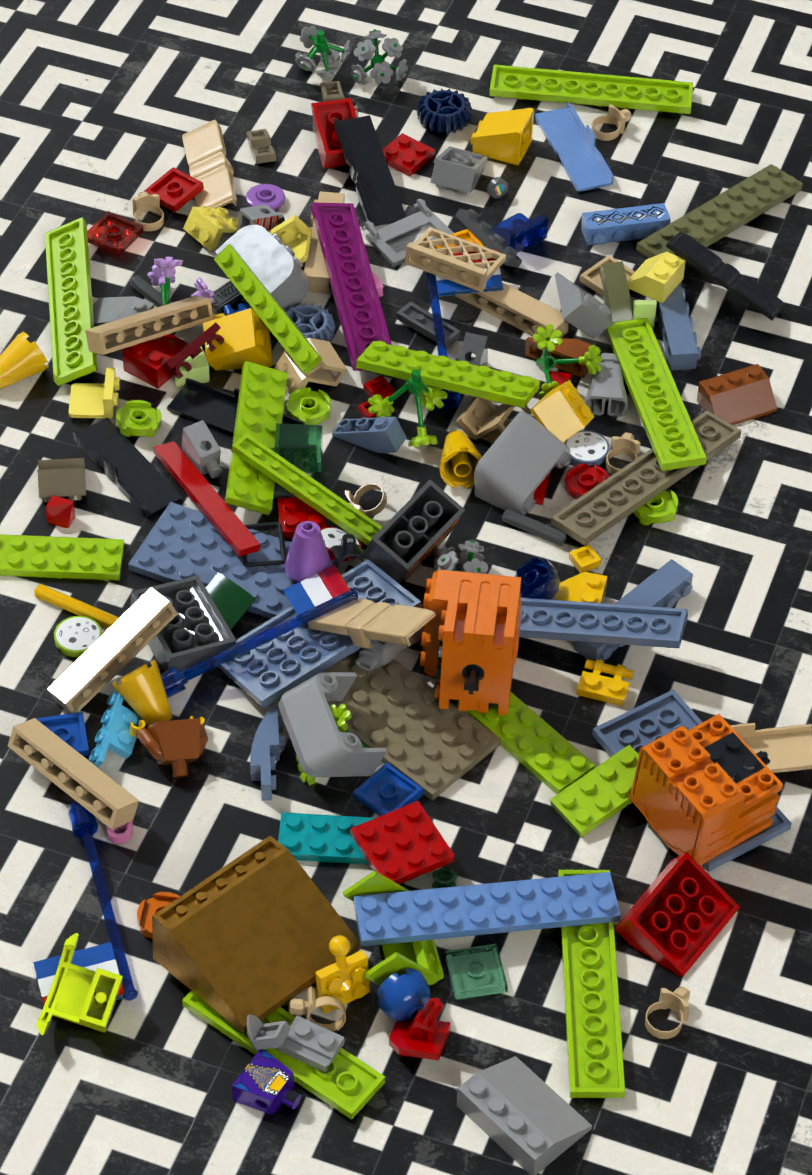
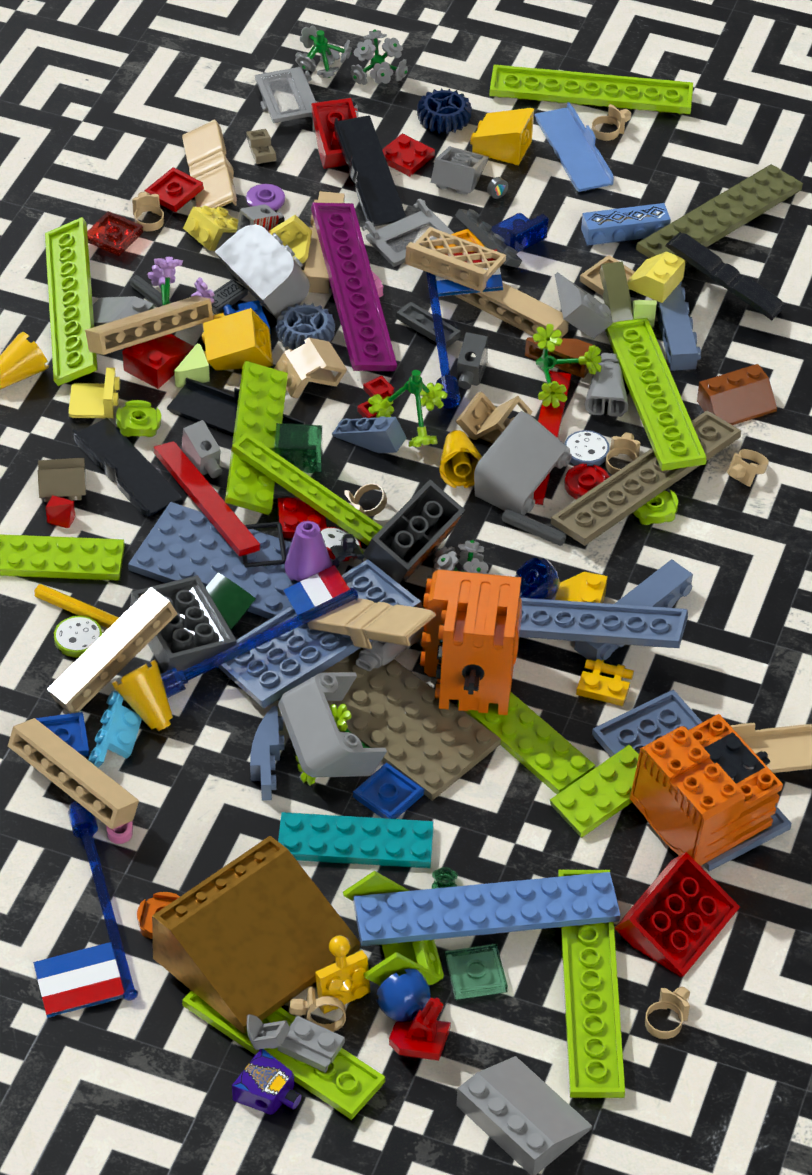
(80, 993): neon yellow piece -> none
(173, 742): dark orange torso -> none
(194, 350): dark red plate -> none
(268, 309): lime plate -> none
(286, 94): none -> piece
(318, 400): lime plate -> none
(331, 91): dark tan slope -> none
(402, 844): red plate -> none
(449, 374): lime plate -> none
(562, 411): yellow slope -> none
(585, 558): yellow plate -> none
(744, 471): none -> tan piece

